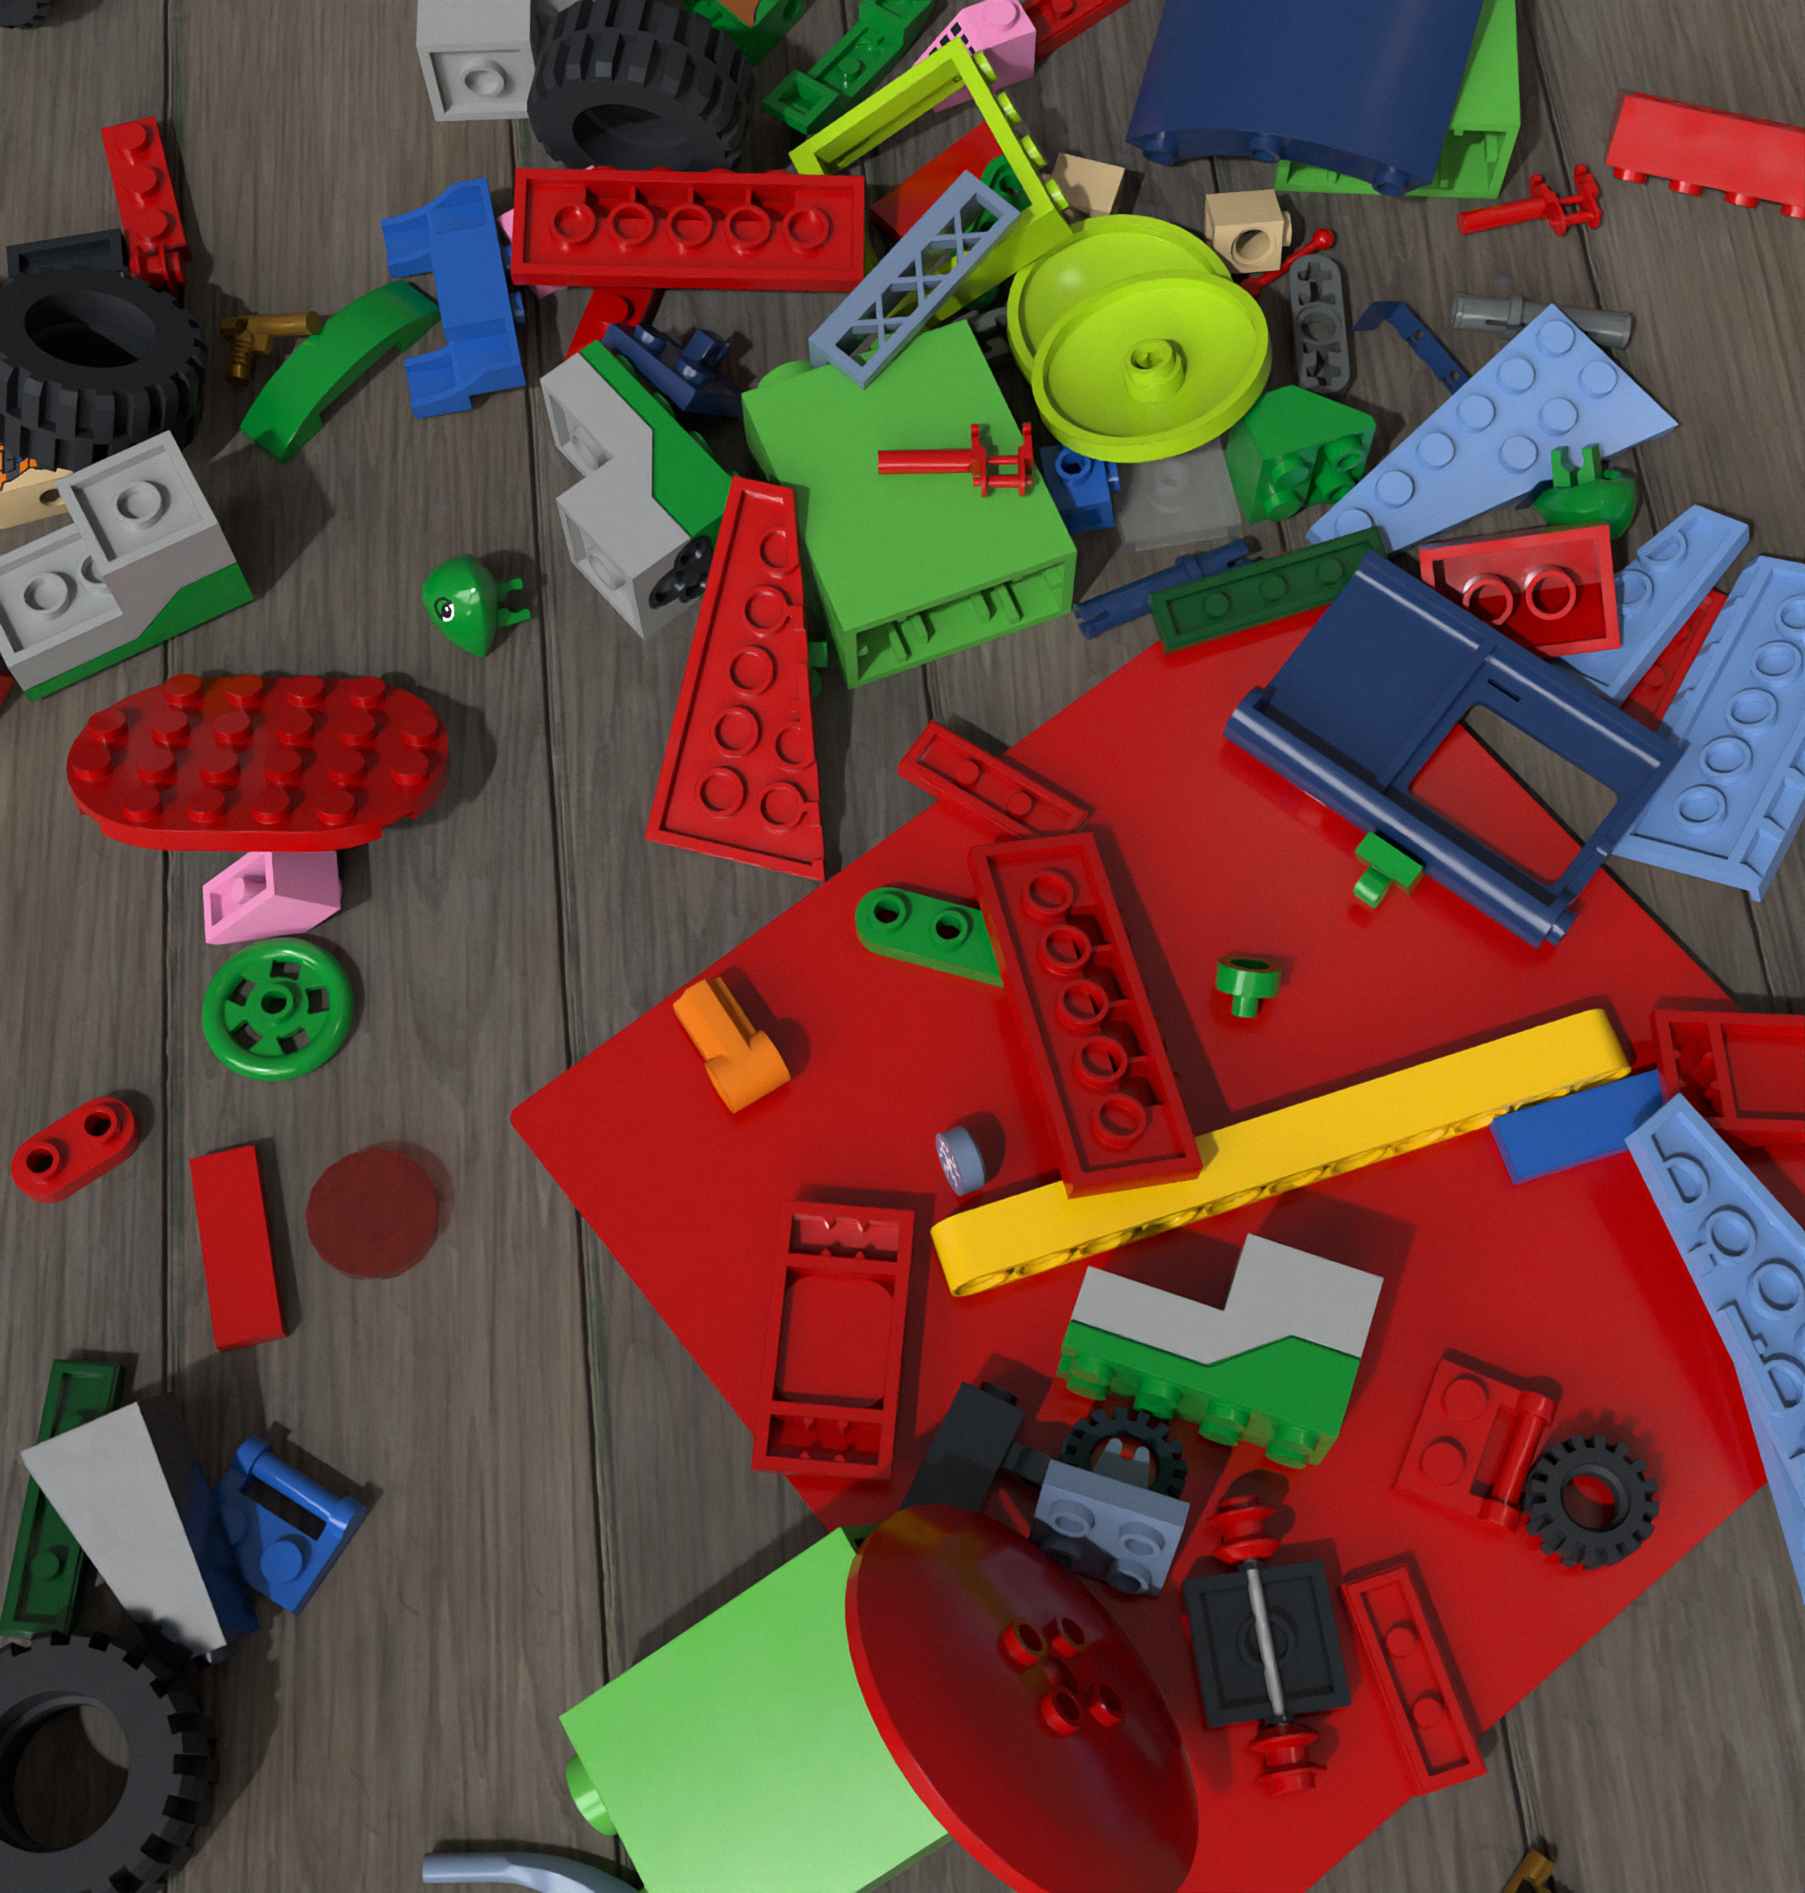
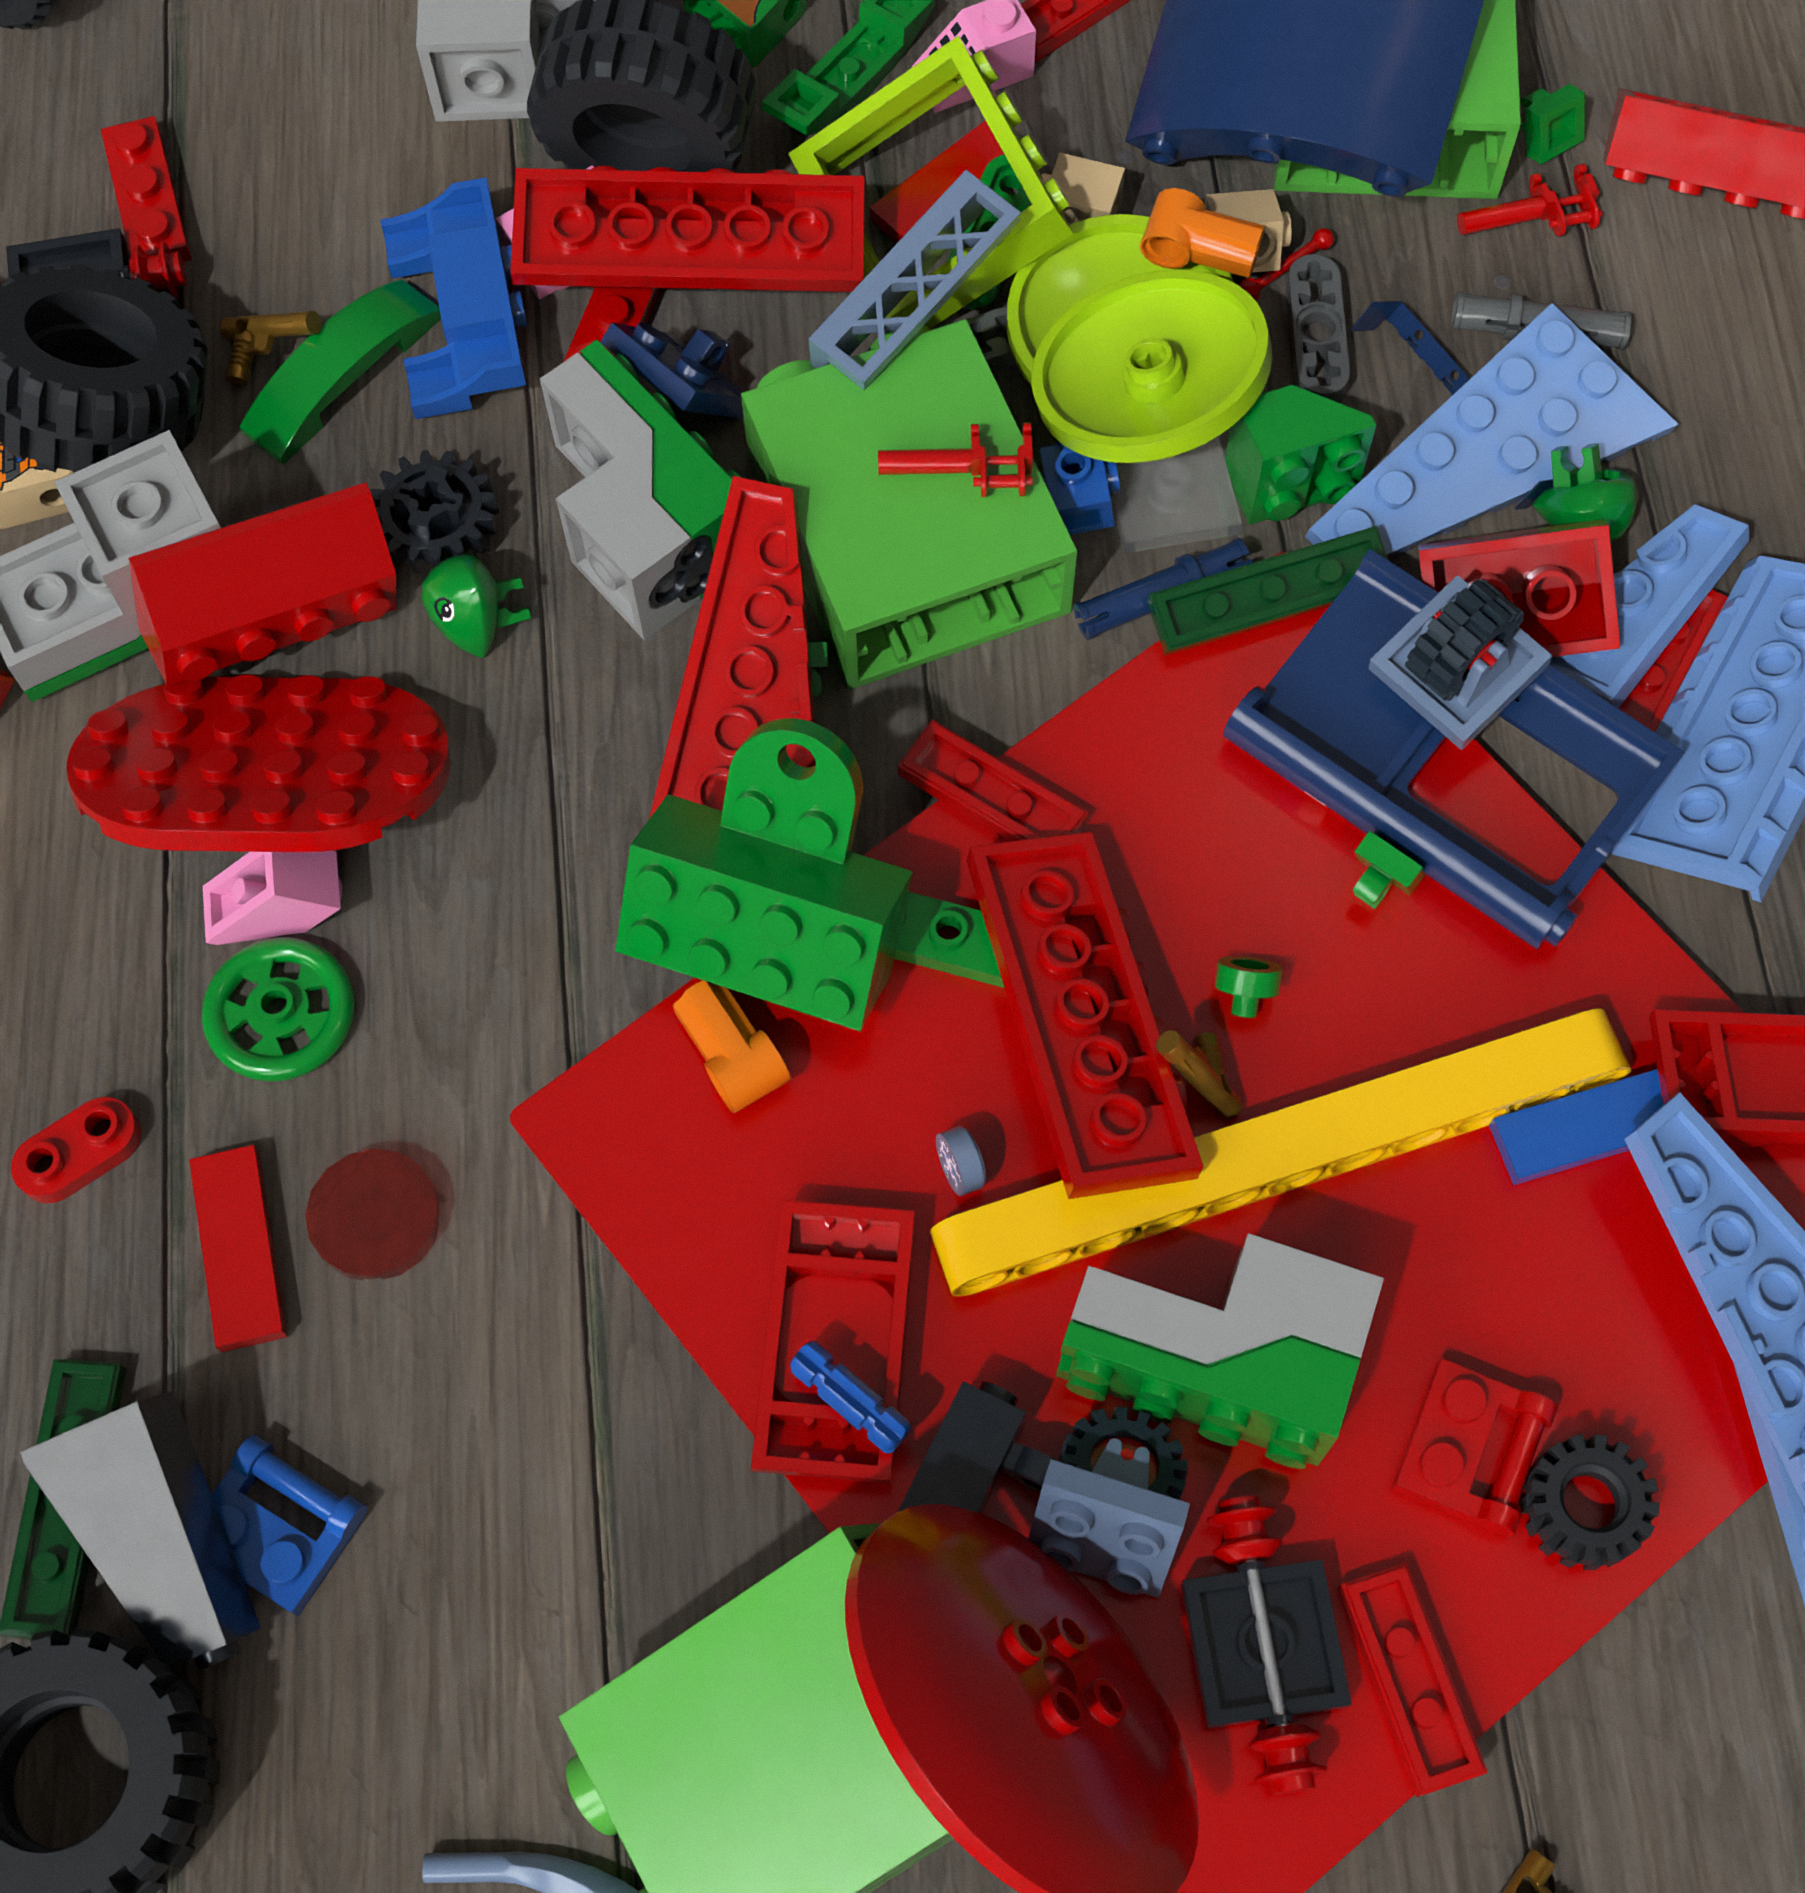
(263, 584): none -> red slope
(436, 516): none -> black gear
(770, 883): none -> green brick
(850, 1396): none -> blue axle
(1186, 232): none -> orange piece
(1201, 1068): none -> pearl gold hose
(1461, 659): none -> plate
(1553, 121): none -> green tile

